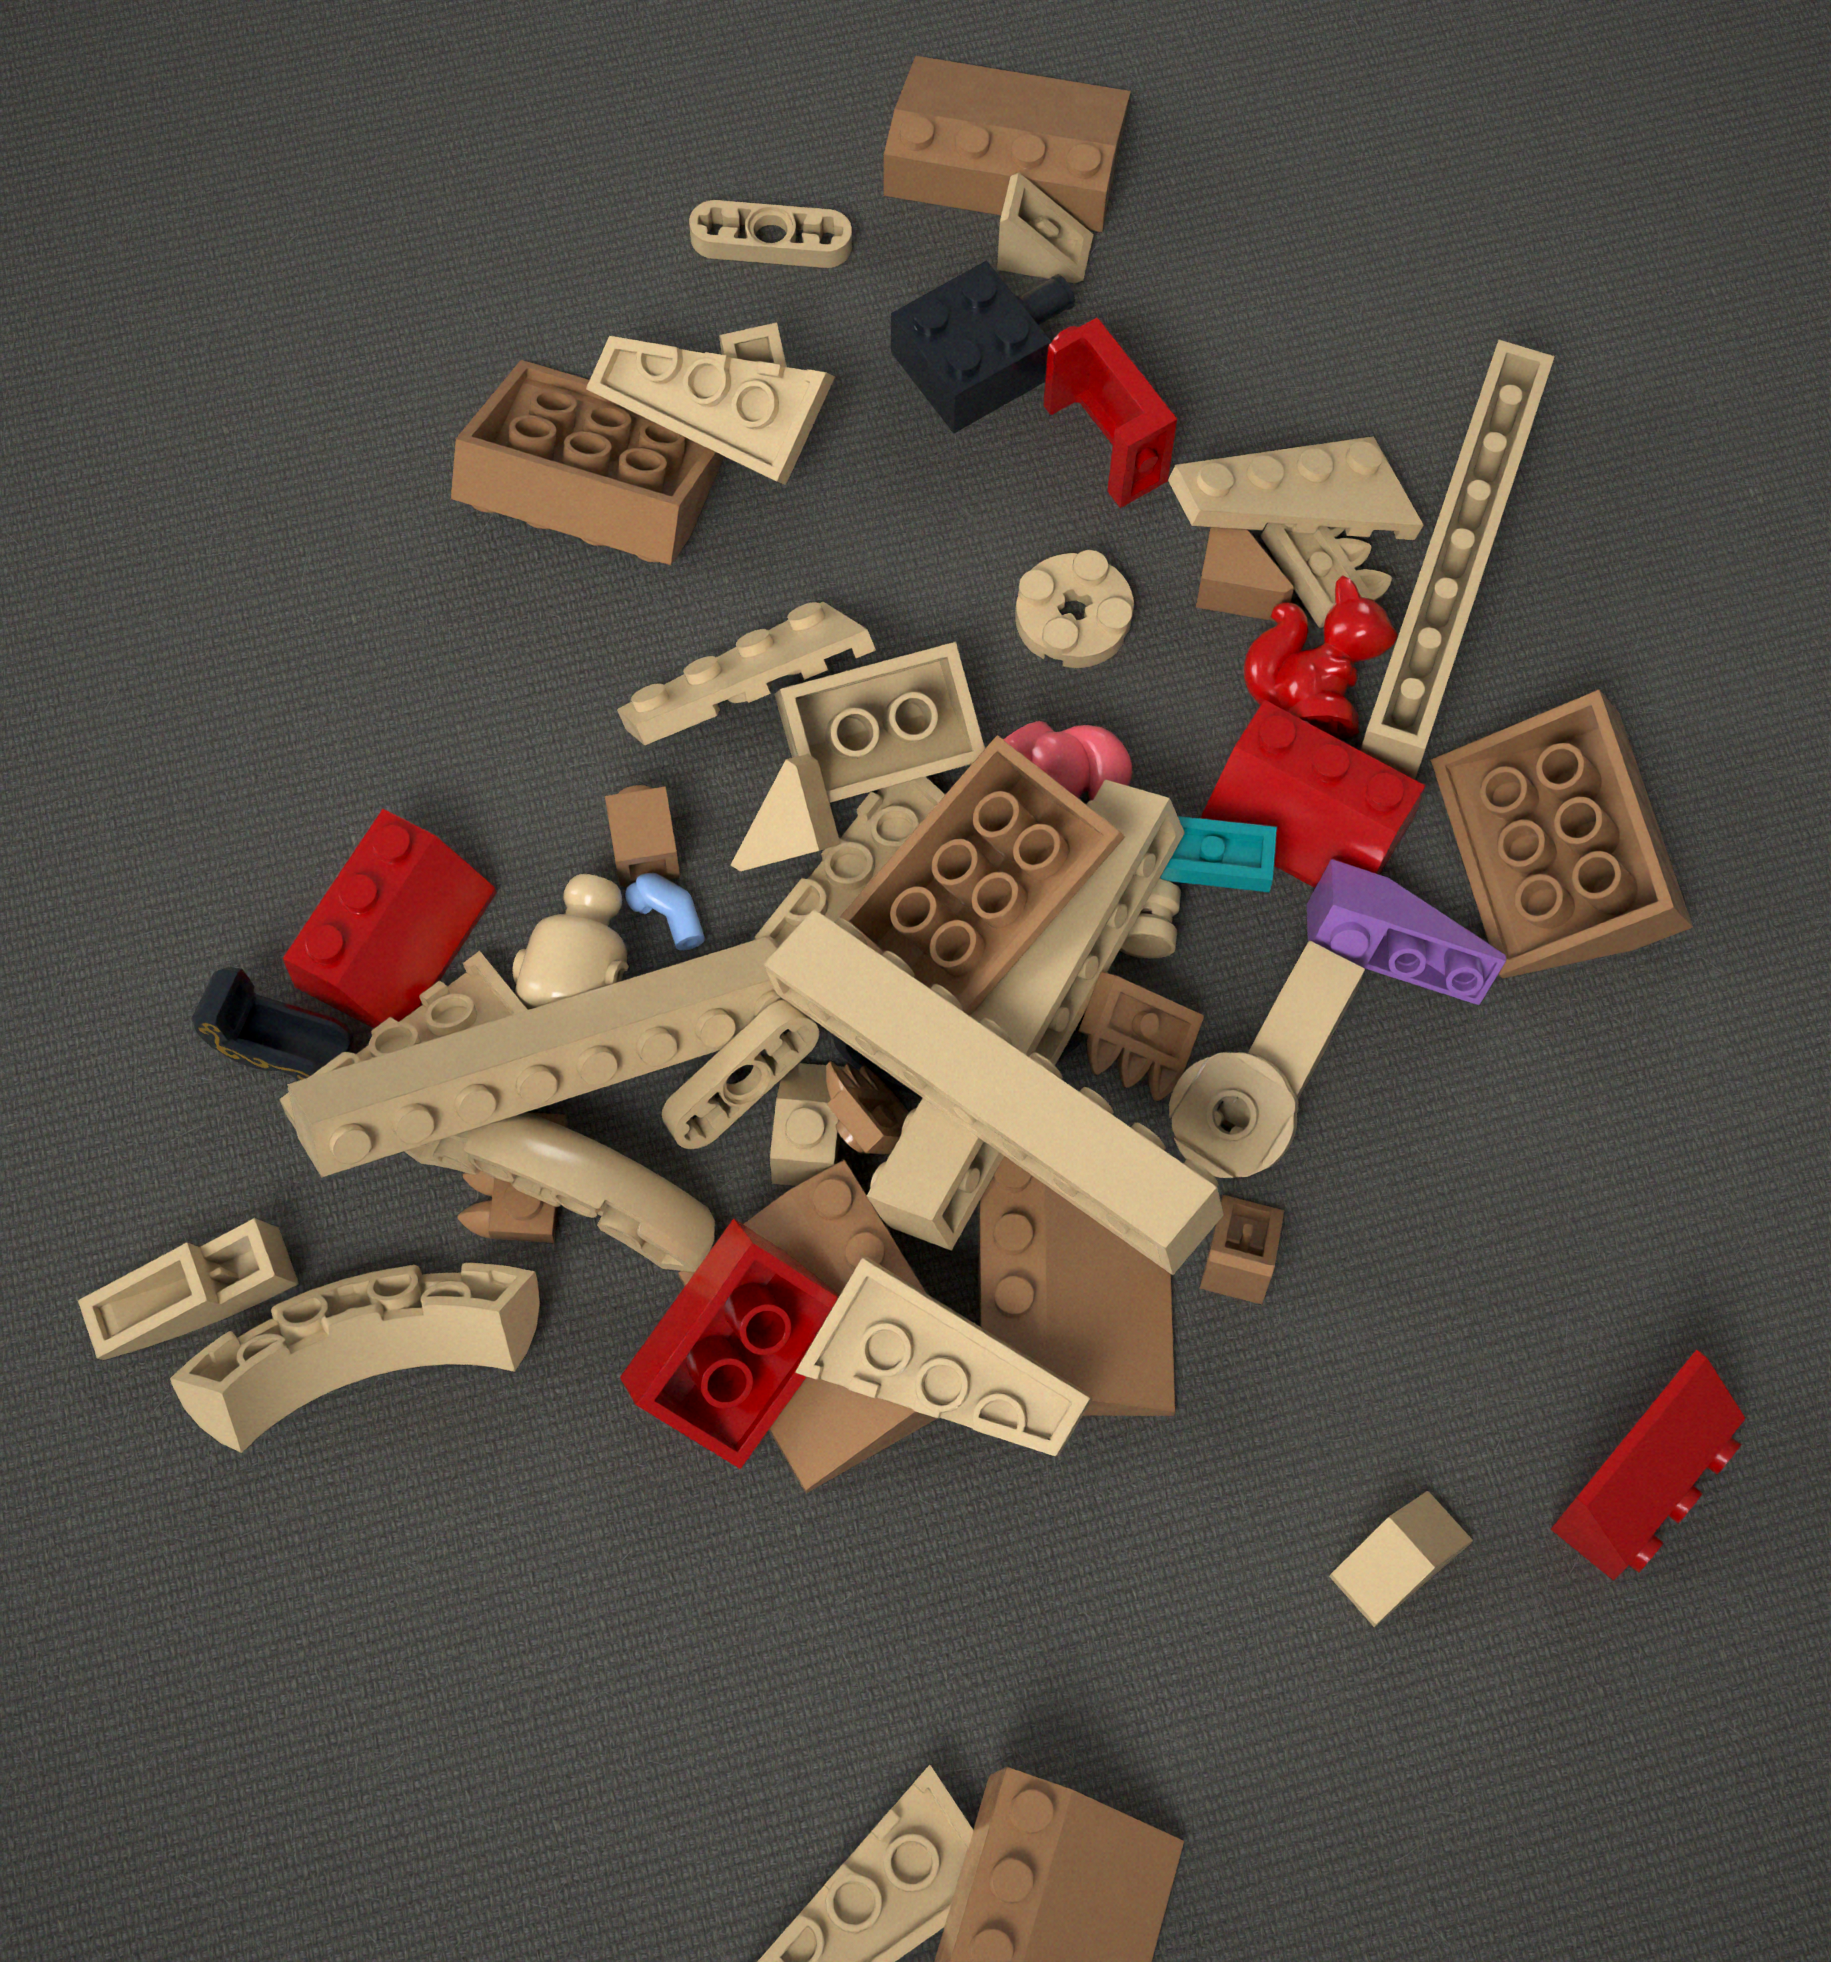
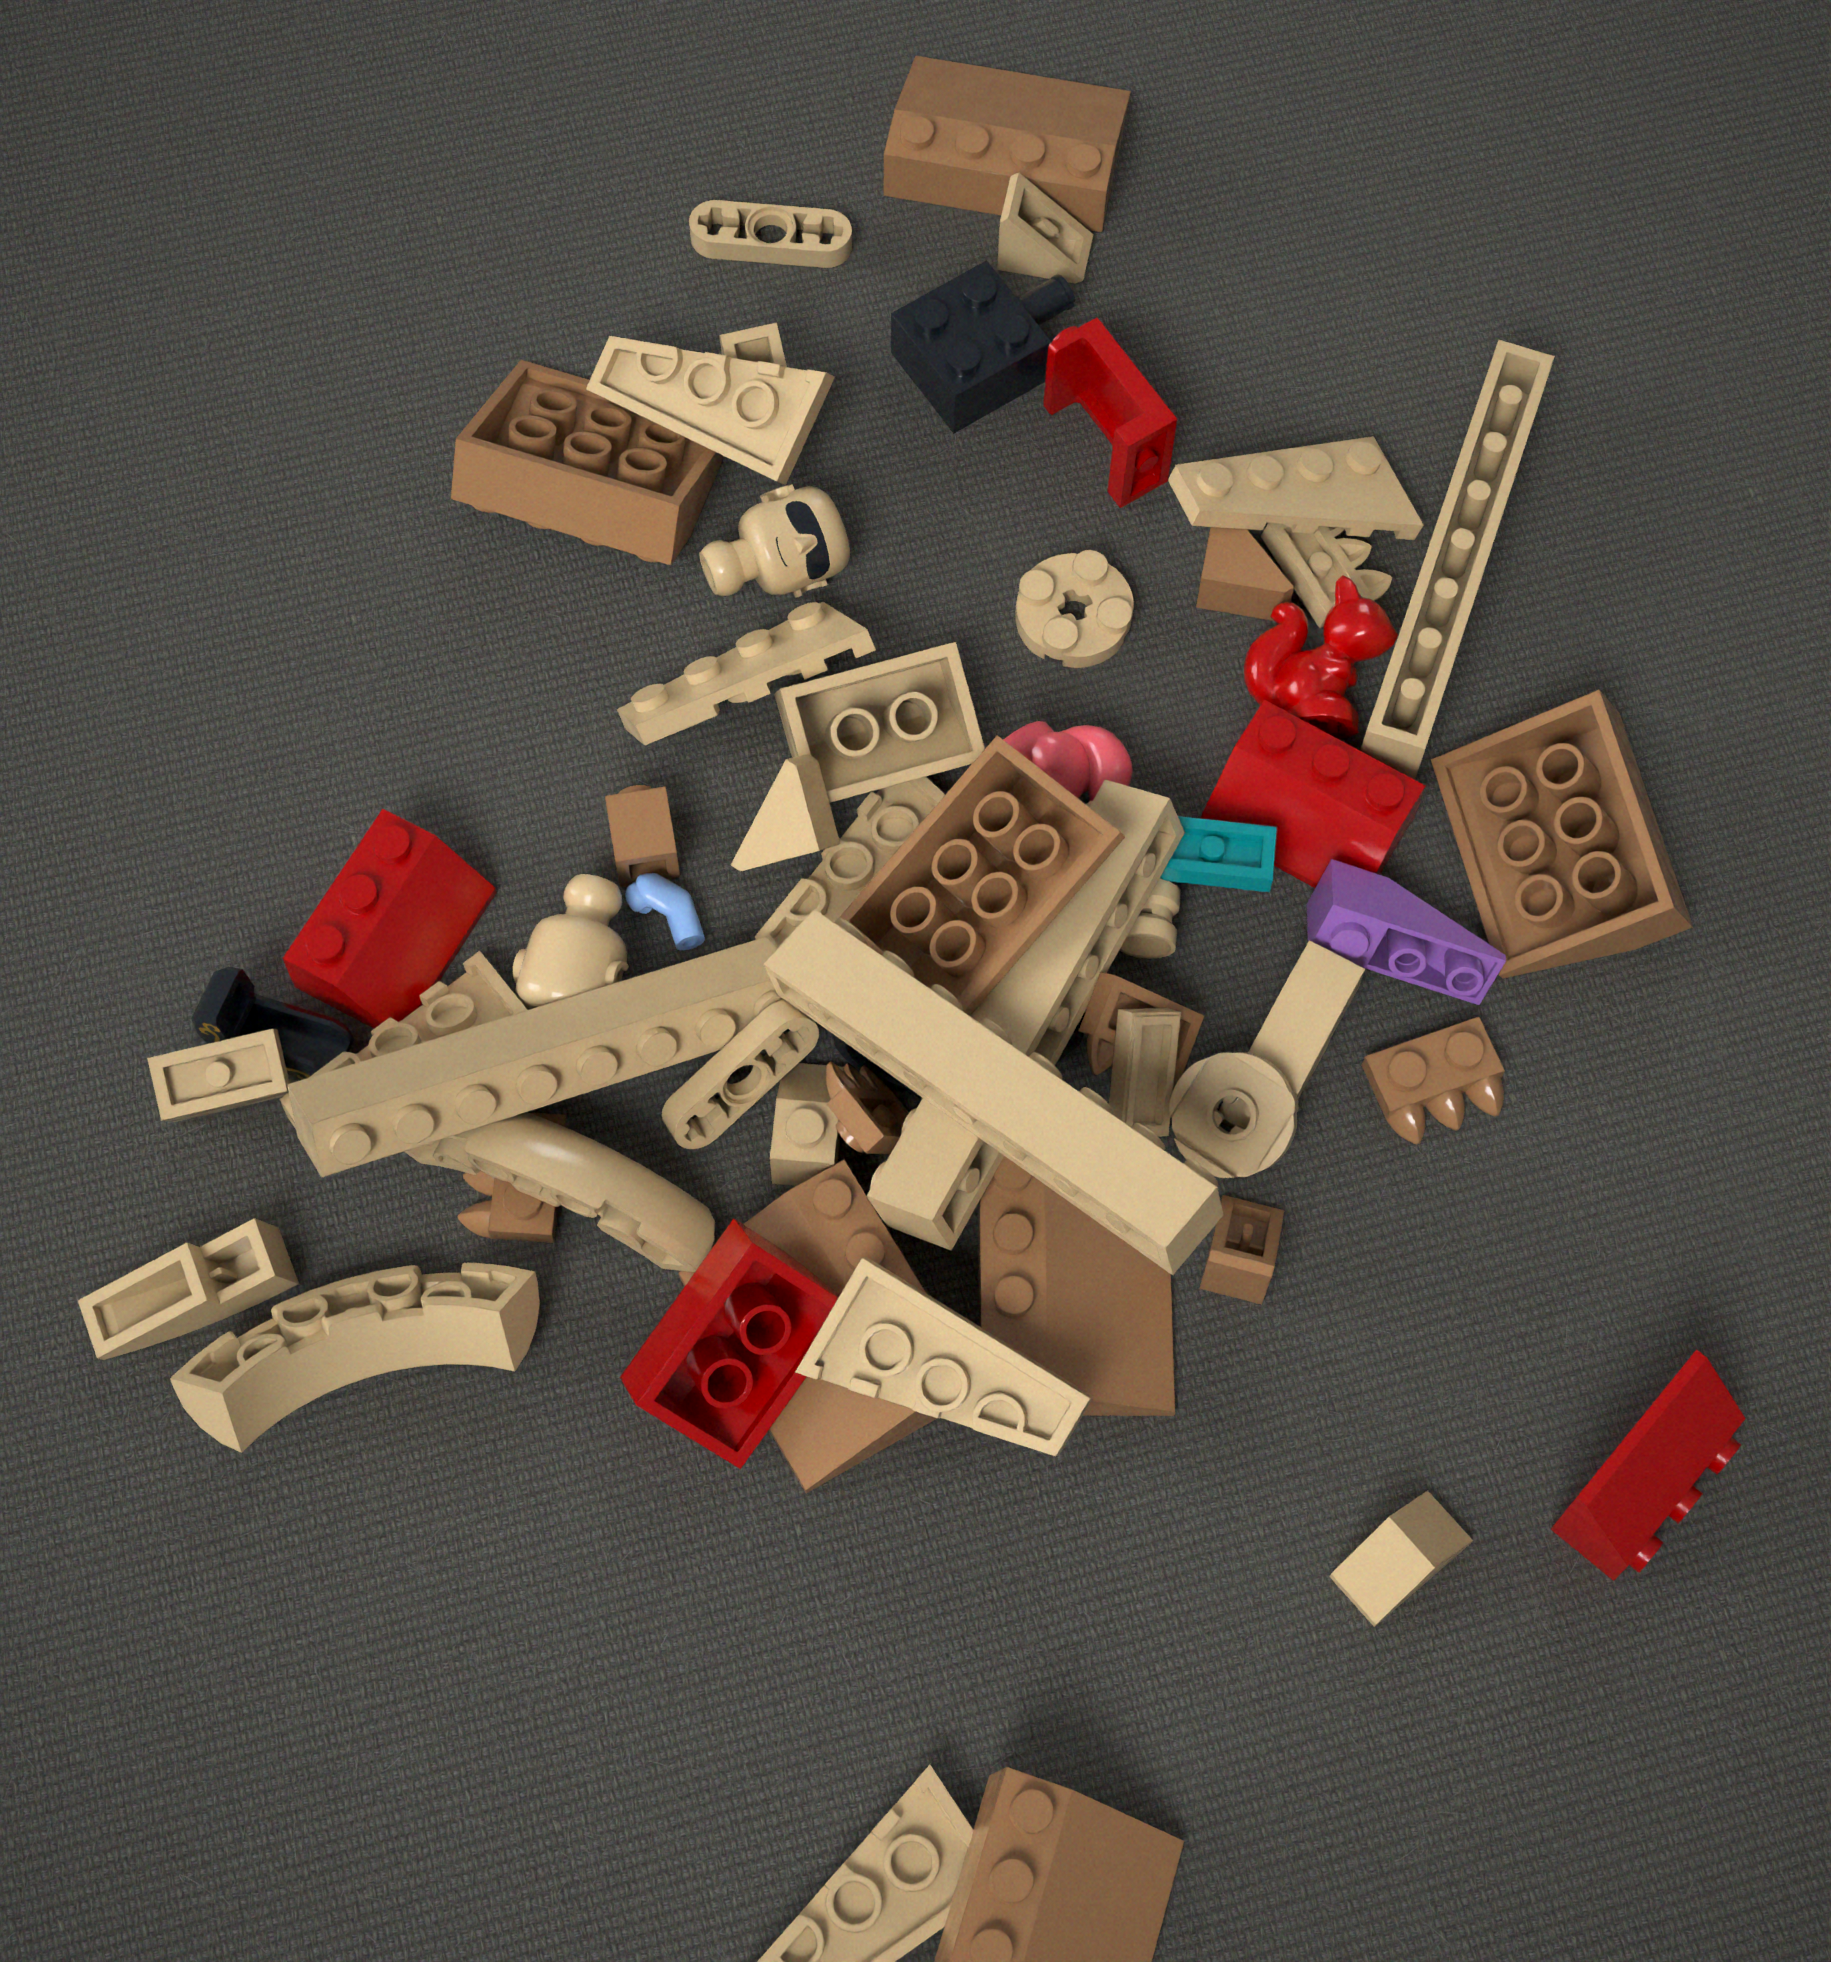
(219, 1076): none -> tan panel
(784, 544): none -> tan piece
(1144, 1067): none -> tan tile
(1434, 1075): none -> medium nougat plate

